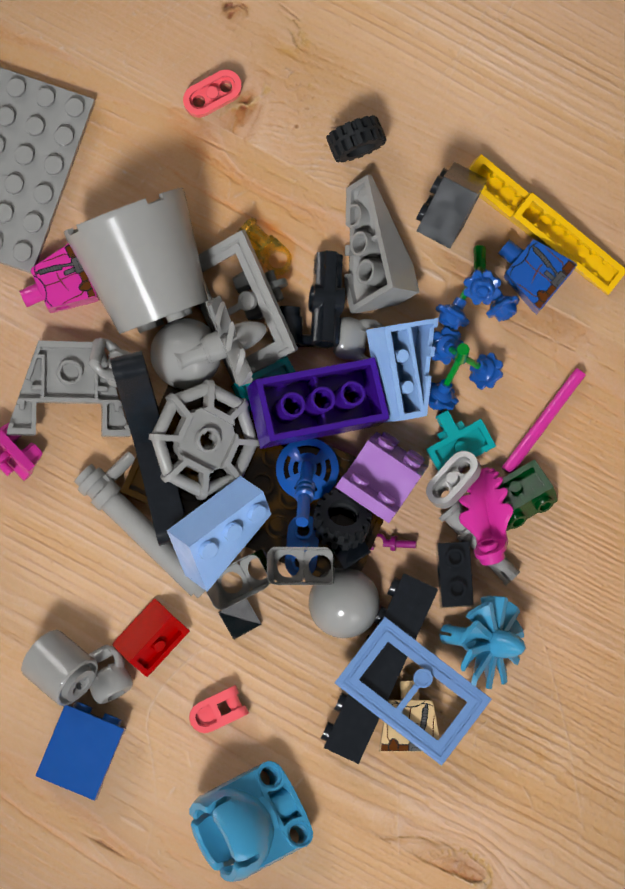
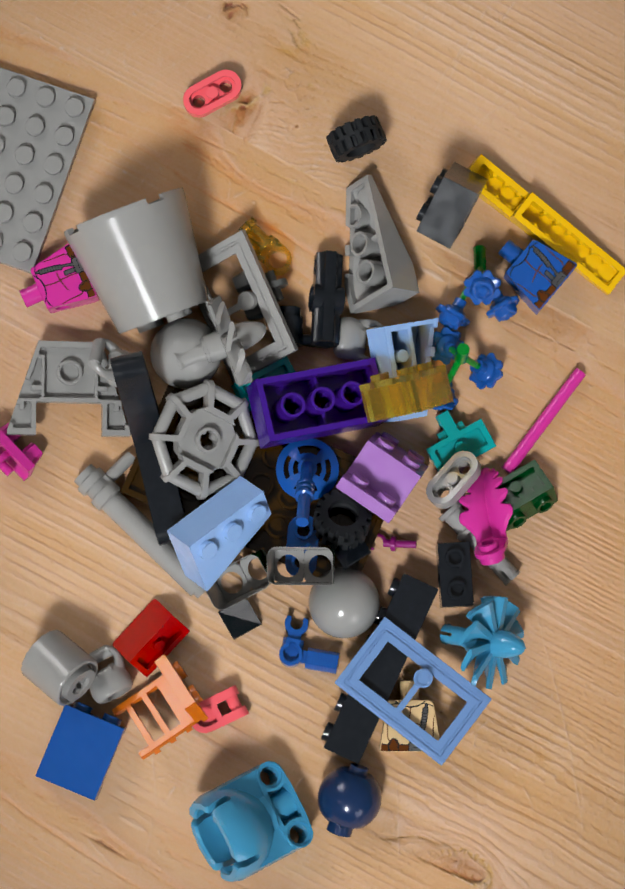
(181, 699): none -> orange plate
(292, 651): none -> blue bar
(349, 799): none -> dark blue brick
(409, 392): none -> clear yellow brick

